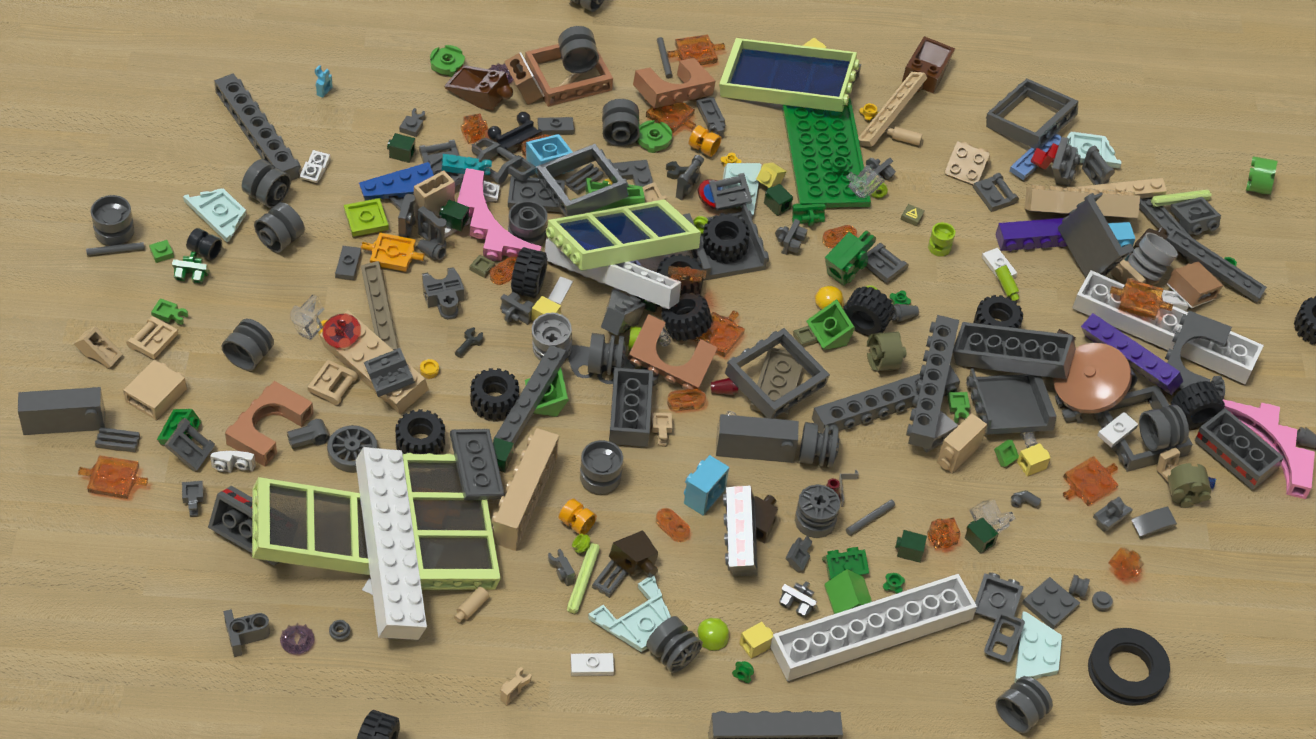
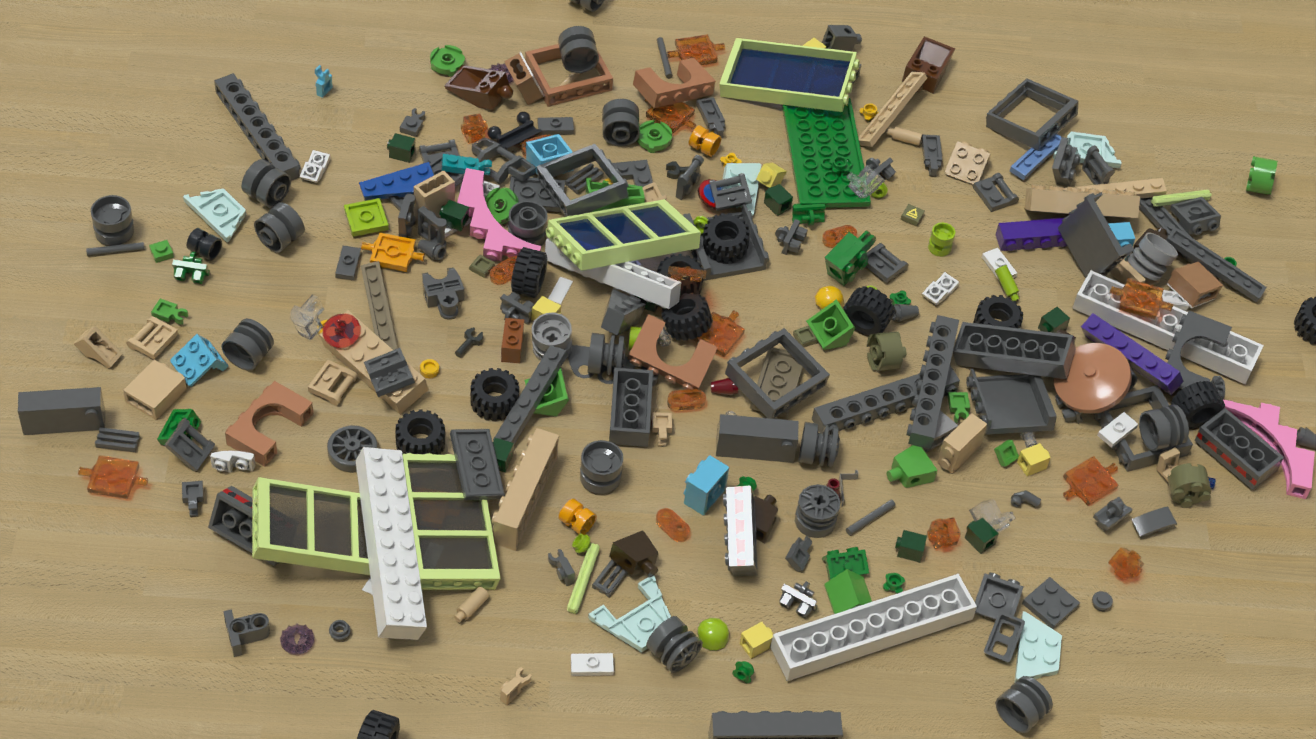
(197, 359): none -> medium azure bracket
(314, 433): dark grey piece -> none
(504, 196): none -> bright green plate
(512, 340): none -> dark orange brick
(747, 481): none -> green plate
(841, 38): none -> dark grey torso
(912, 468): none -> bright green torso
(932, 153): none -> dark grey hinge
(941, 289): none -> white slope
(1044, 158): red bracket -> none
(1053, 321): none -> dark green brick
(1079, 586): dark grey wheel -> none
(1117, 688): black tyre -> none

